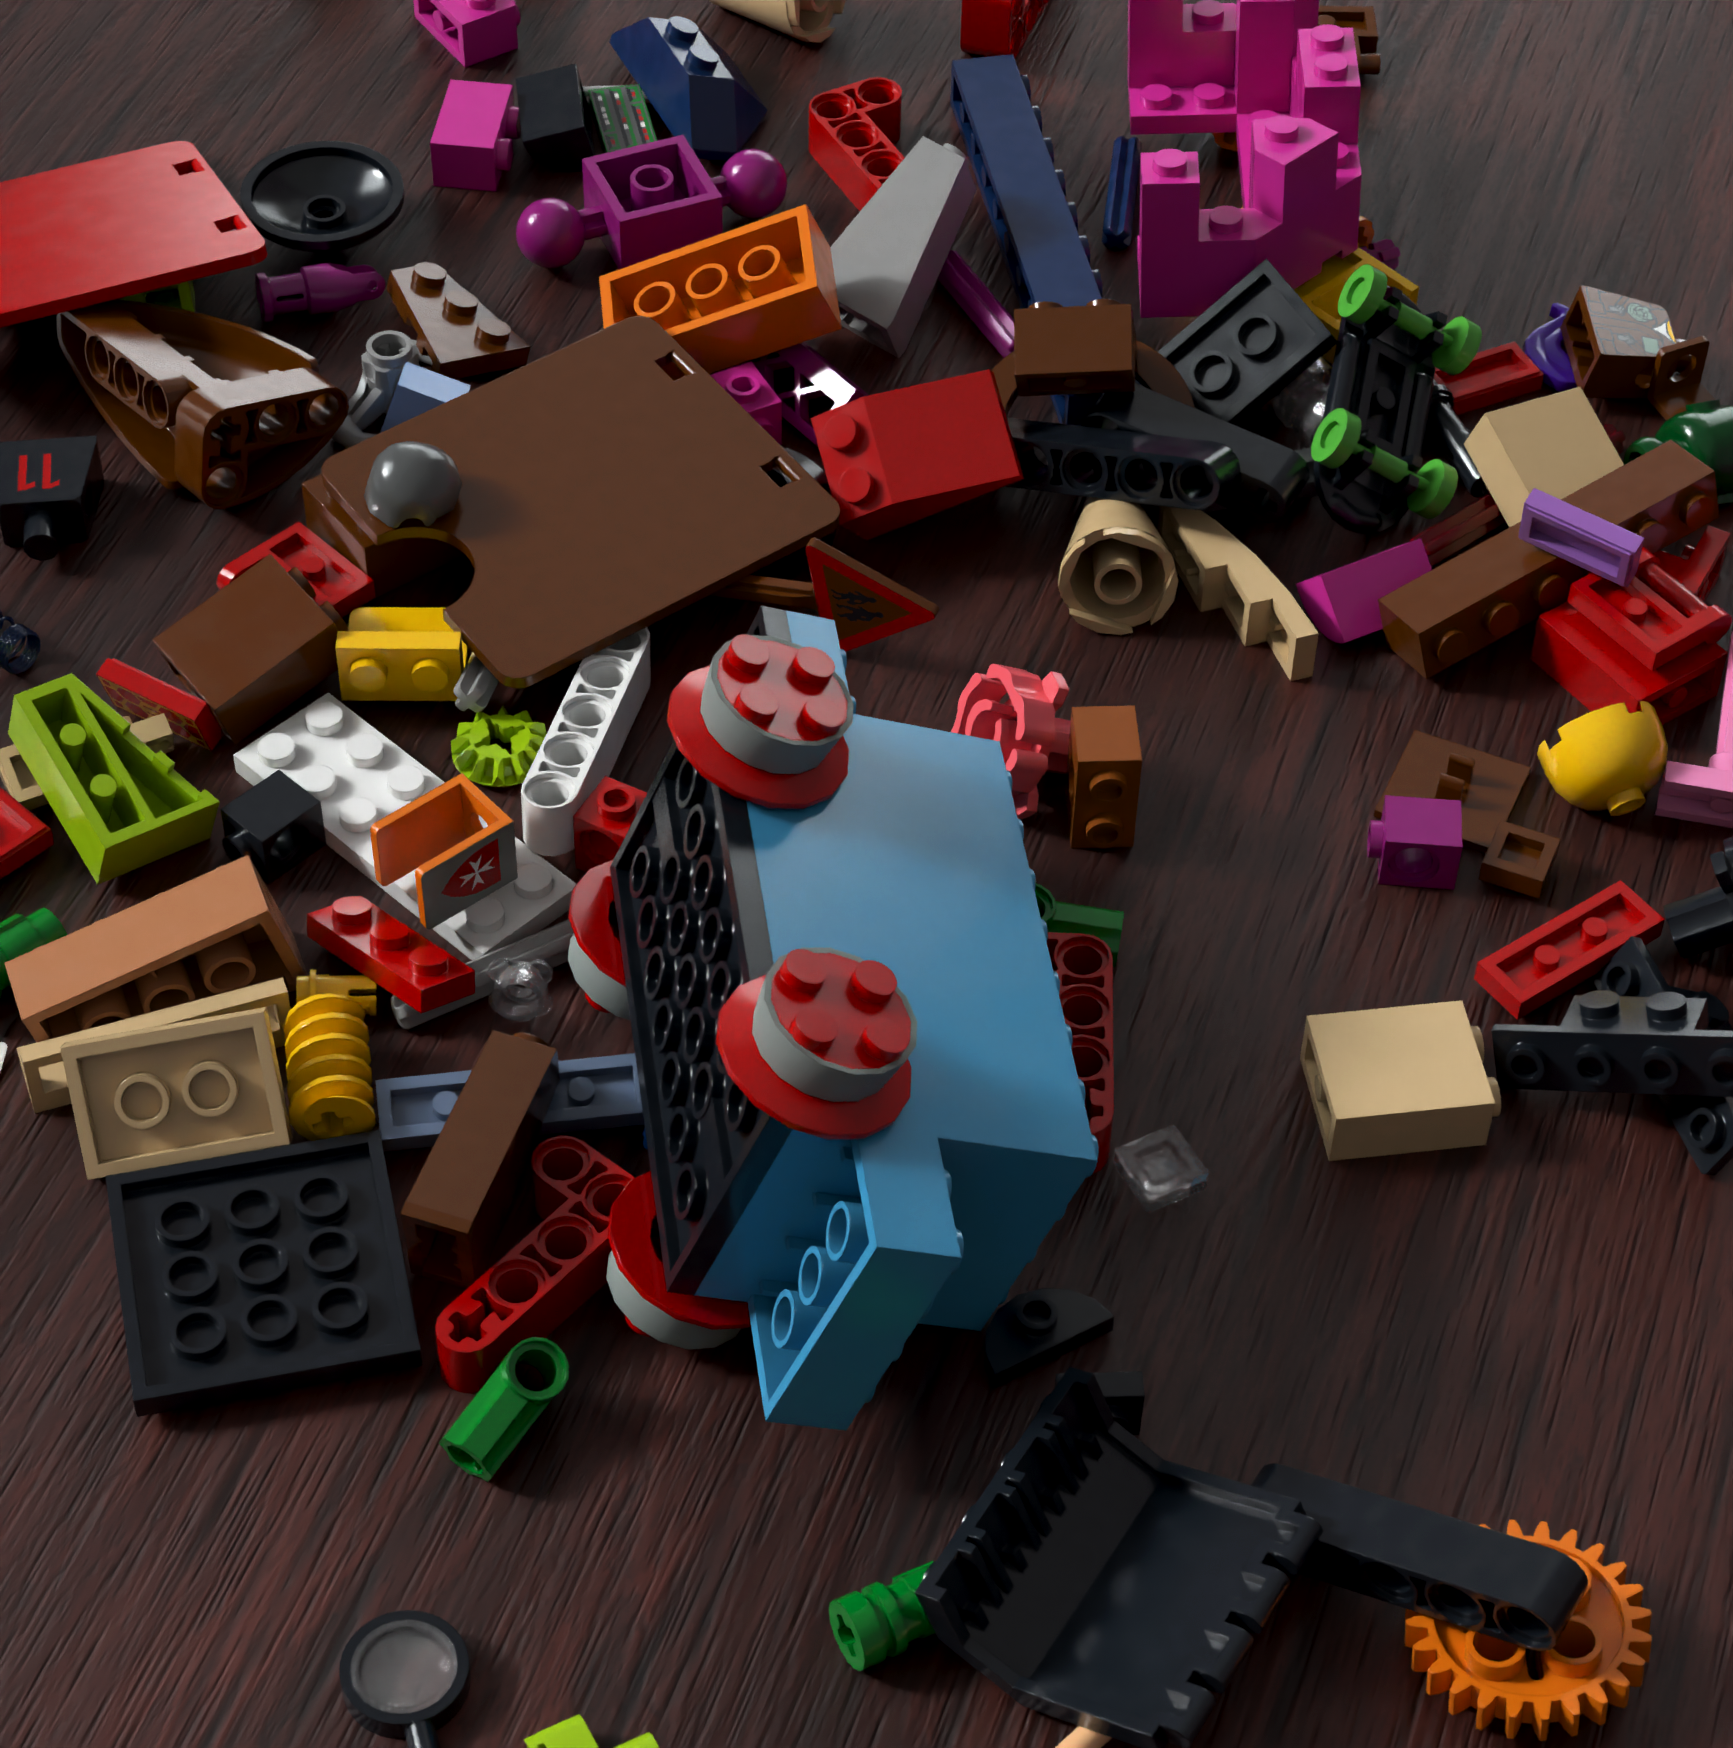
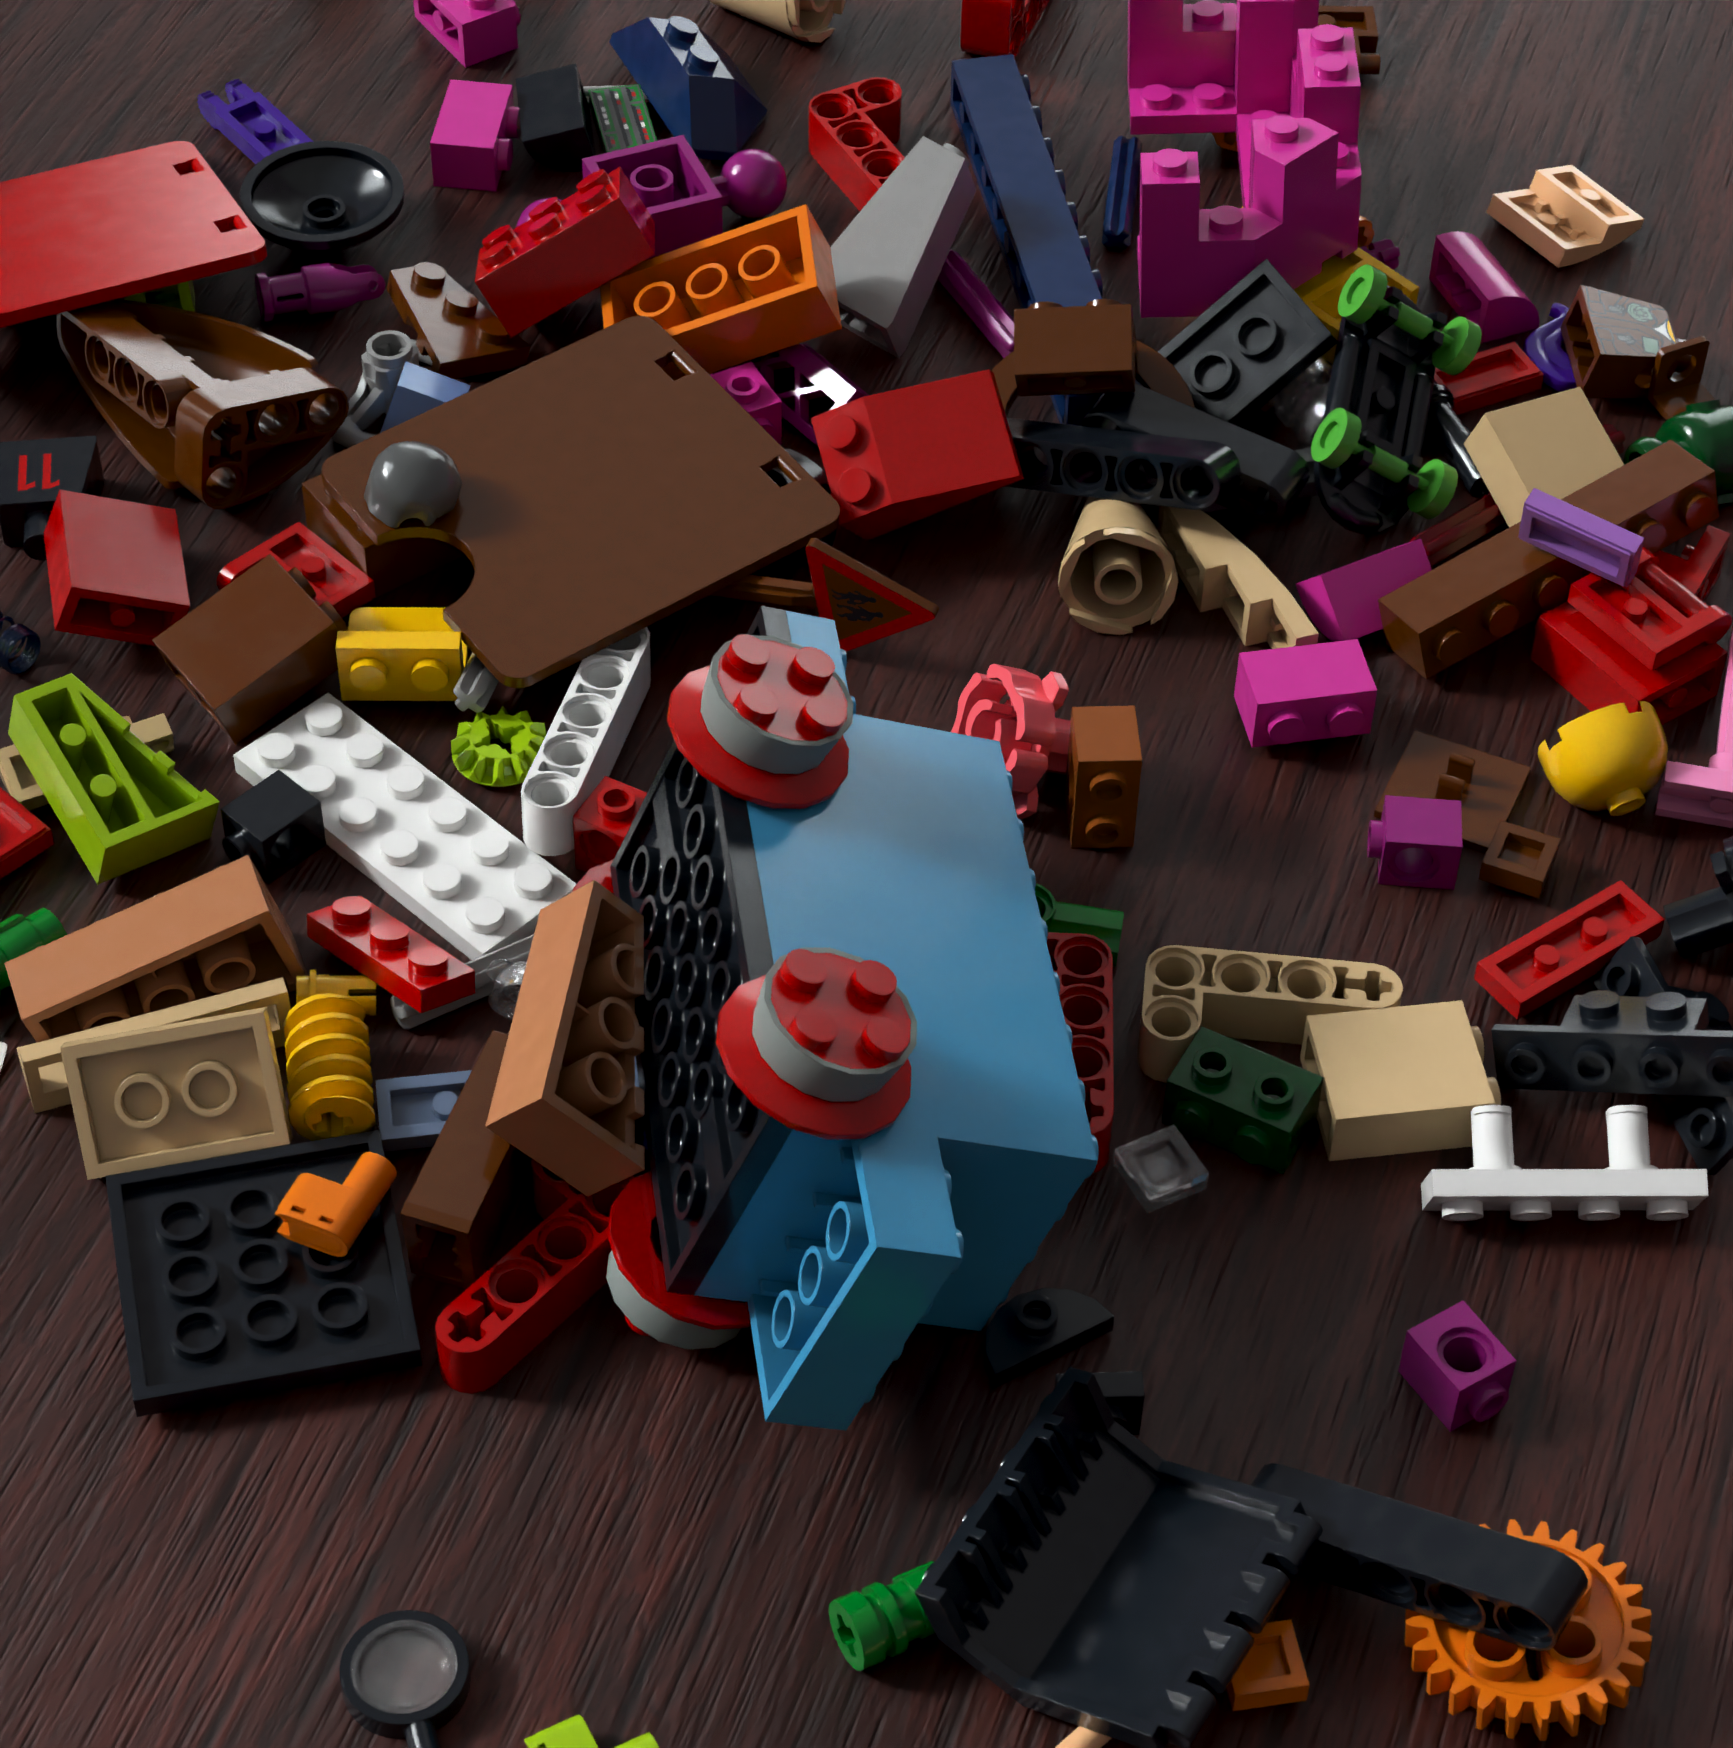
(114, 568): none -> red brick
(149, 697): red tile -> none
(250, 121): none -> dark purple hinge
(334, 1214): none -> orange piece
(447, 847): orange piece -> none
(505, 1409): green piece -> none
(564, 250): none -> red brick
(574, 1041): none -> nougat wedge
(1242, 1100): none -> dark green brick
(1246, 997): none -> tan beam
(1271, 1670): none -> orange plate
(1305, 693): none -> dark pink brick
(1452, 1343): none -> magenta brick
(1480, 287): none -> dark pink brick
(1534, 1193): none -> white plate
(1565, 216): none -> light nougat slope

